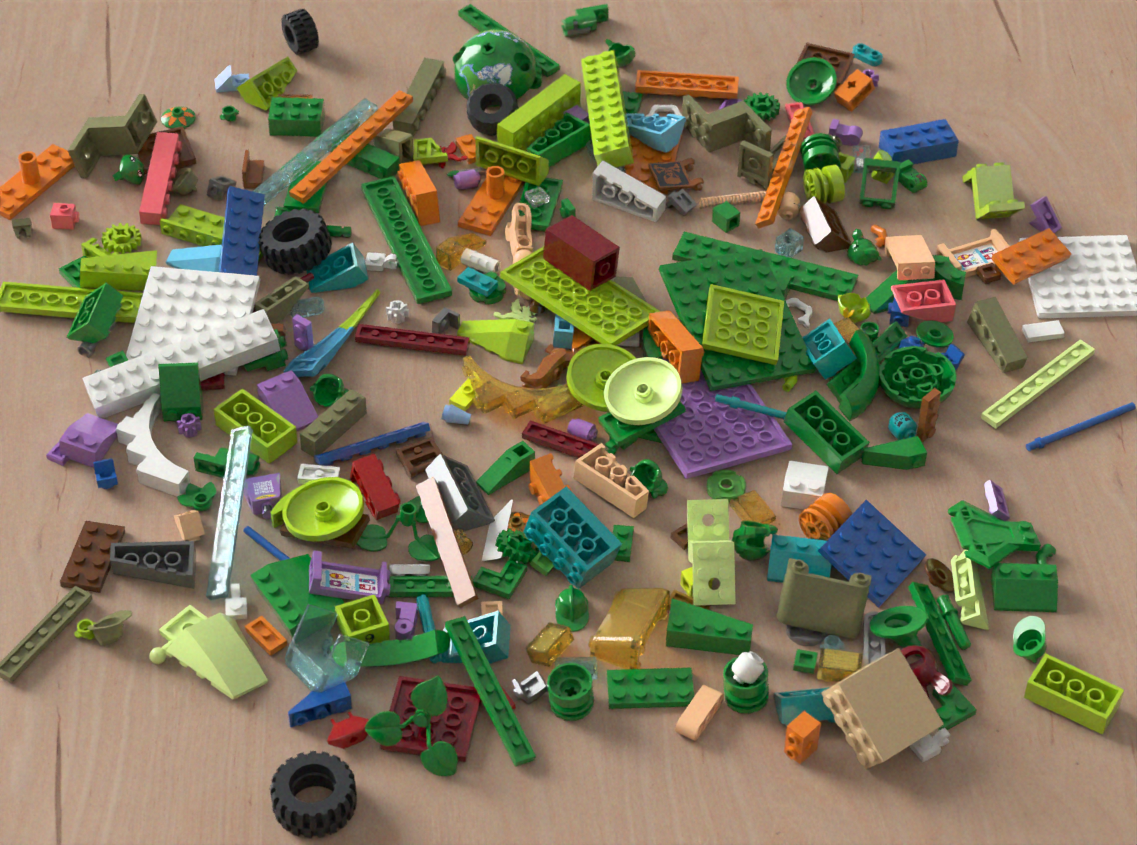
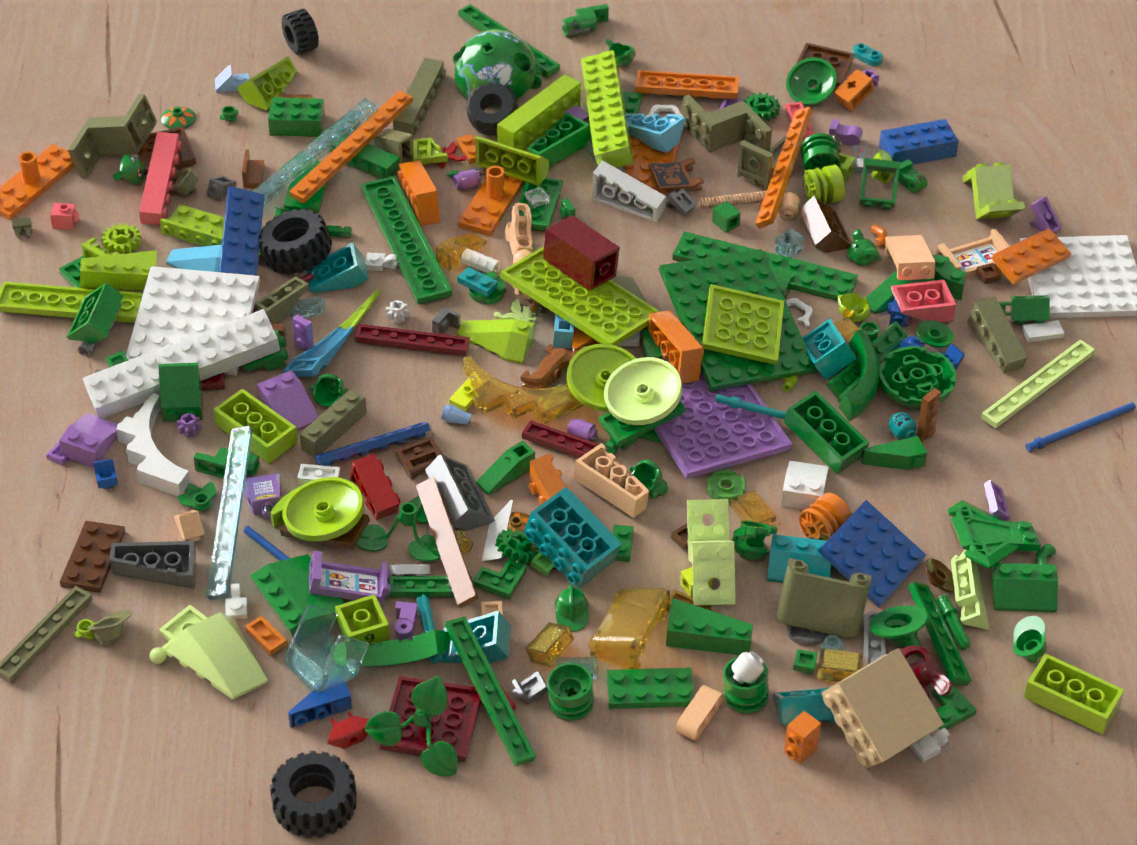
(1027, 308): none -> green brick

